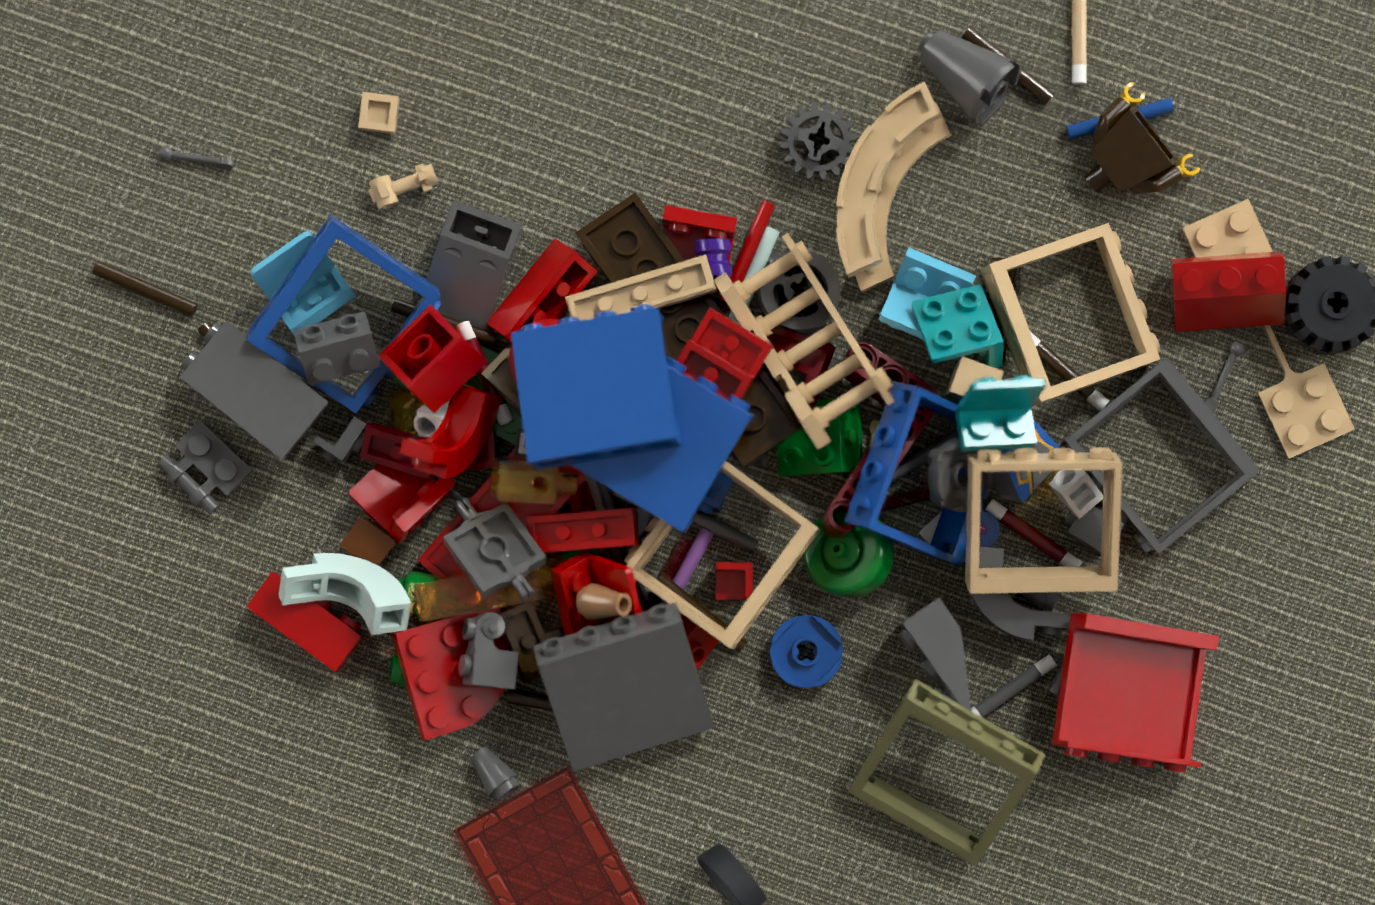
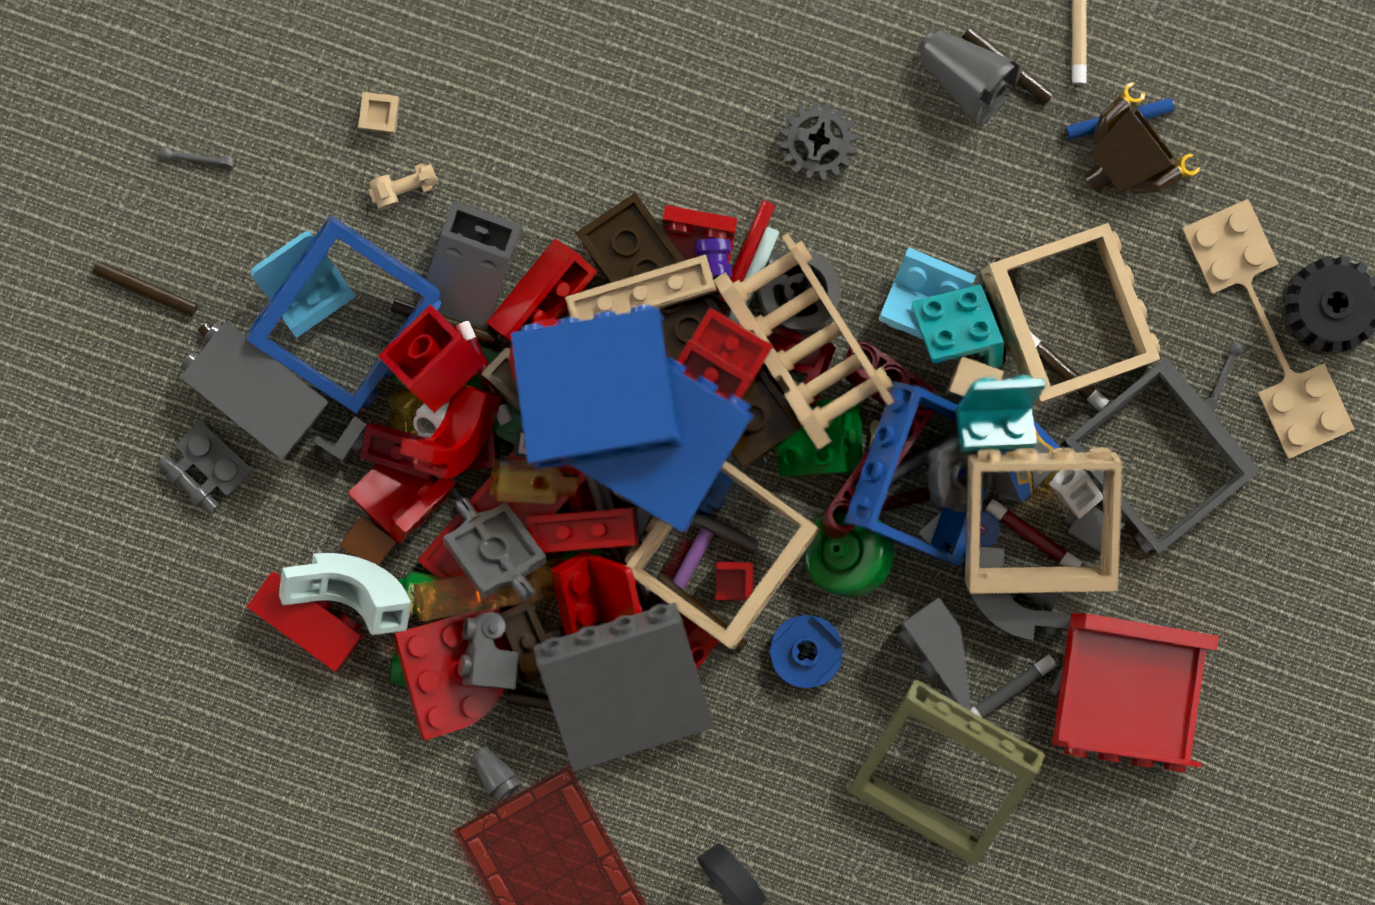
(336, 348): dark grey bracket -> none
(601, 602): medium nougat cone -> none
(873, 175): tan fence -> none
(1228, 291): red slope -> none

